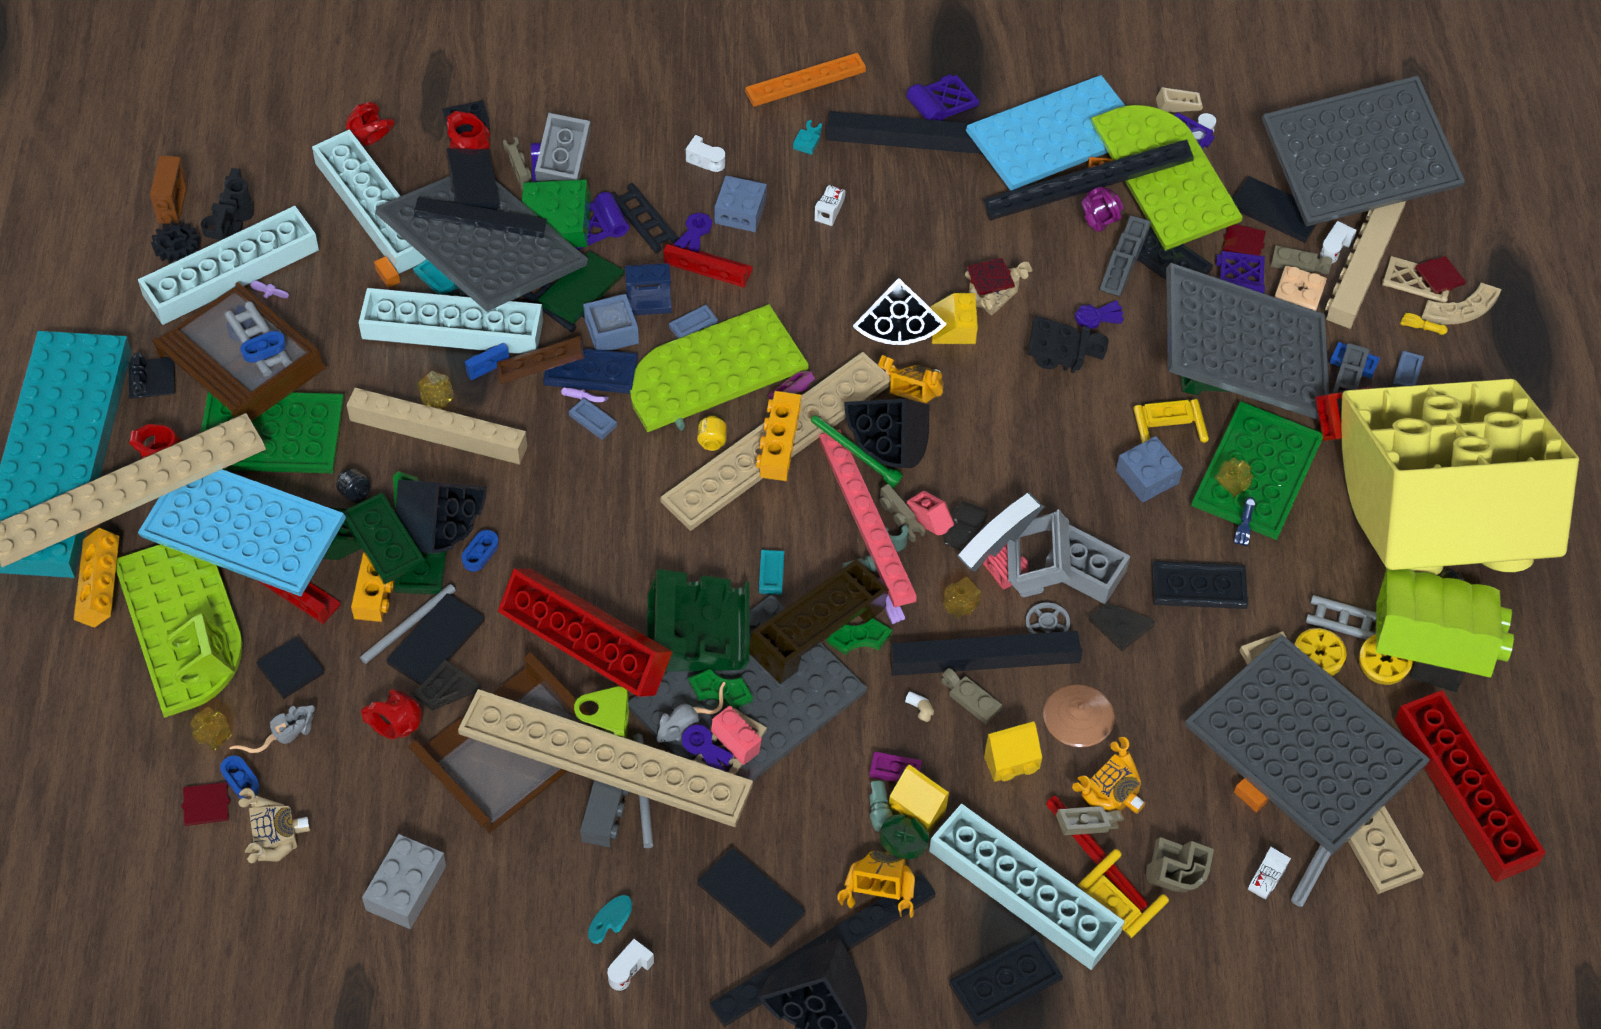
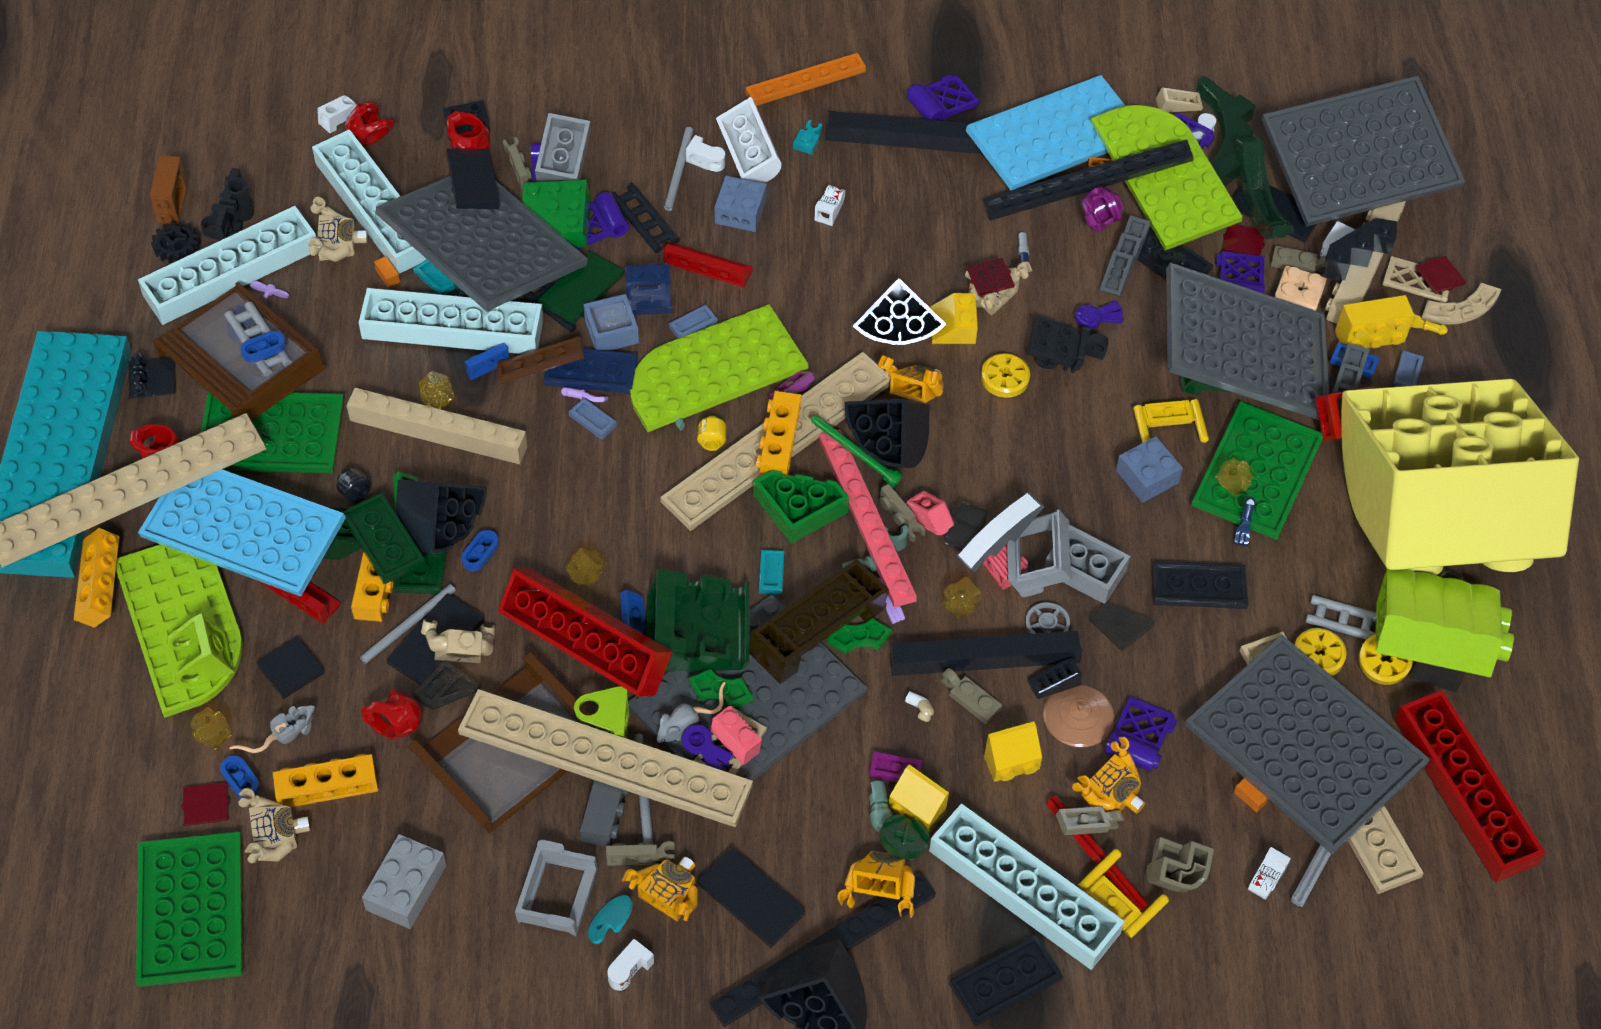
(189, 909): none -> green plate
(335, 113): none -> white leg
(335, 234): none -> tan torso
(336, 787): none -> light orange brick
(459, 644): none -> tan torso
(480, 217): black tile -> none
(555, 854): none -> light grey piece
(586, 566): none -> clear yellow brick
(633, 610): none -> blue plate
(638, 854): none -> dark tan plate
(667, 887): none -> light orange torso
(678, 169): none -> light grey piece
(697, 226): dark purple piece -> none
(749, 142): none -> white brick
(799, 503): none -> green brick
(1005, 386): none -> yellow wheel
(1023, 248): none -> light grey piece
(1061, 669): none -> black slope
(1142, 751): none -> dark purple piece
(1233, 118): none -> clear green arch
(1257, 191): none -> clear green arch
(1358, 247): none -> black brick
(1375, 322): none -> yellow brick

